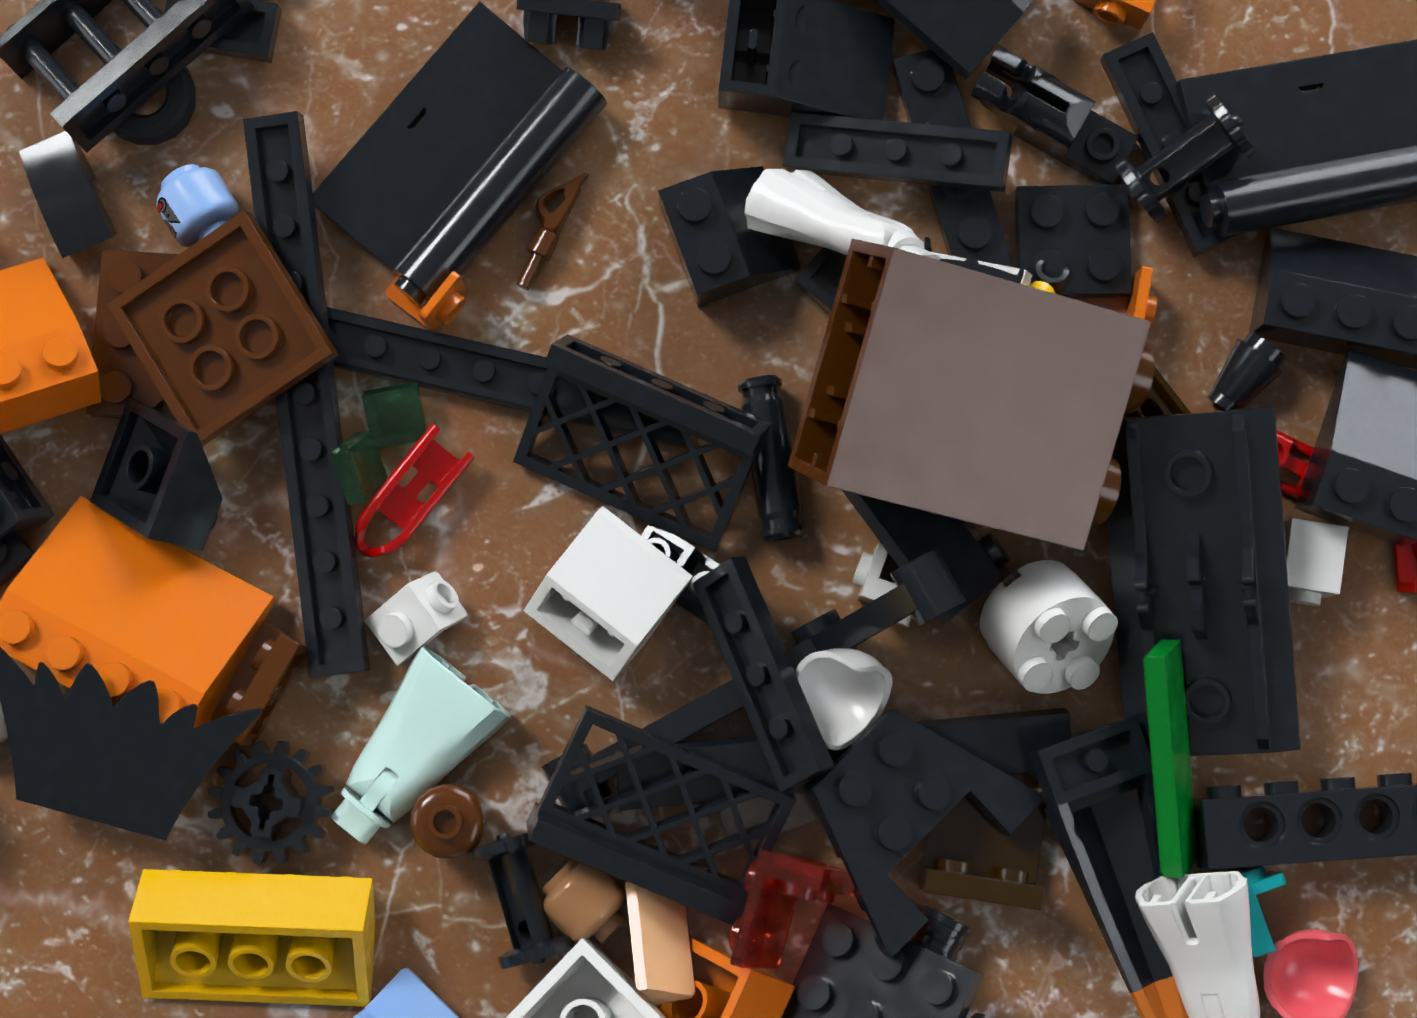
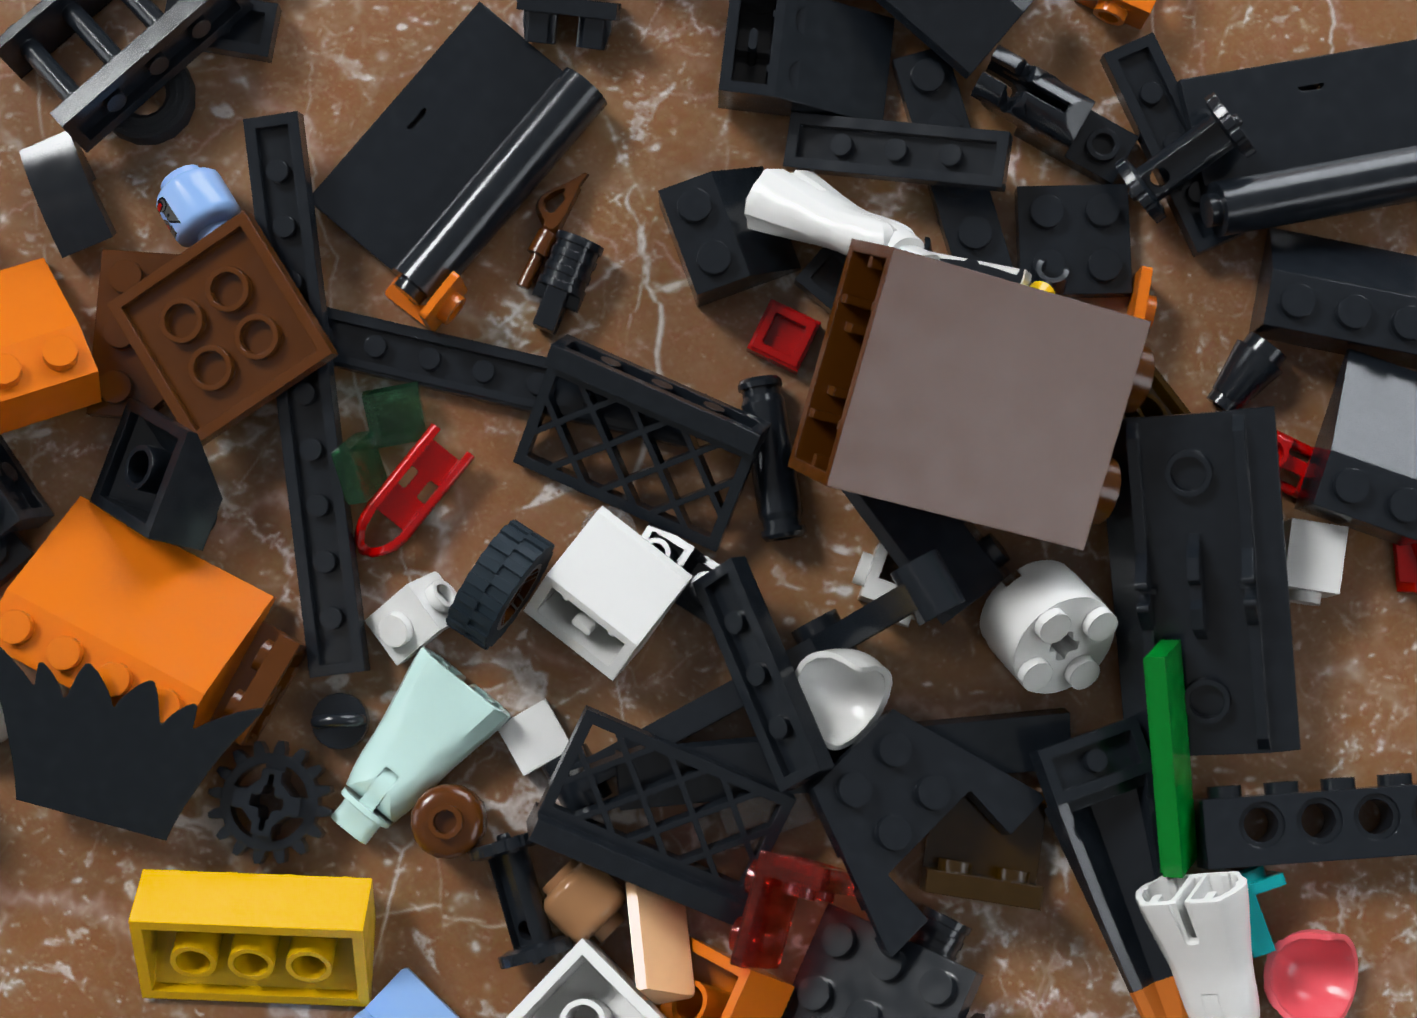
(340, 721): none -> black tile
(499, 584): none -> black wheel
(534, 737): none -> white tile
(564, 279): none -> black hinge
(783, 336): none -> red tile

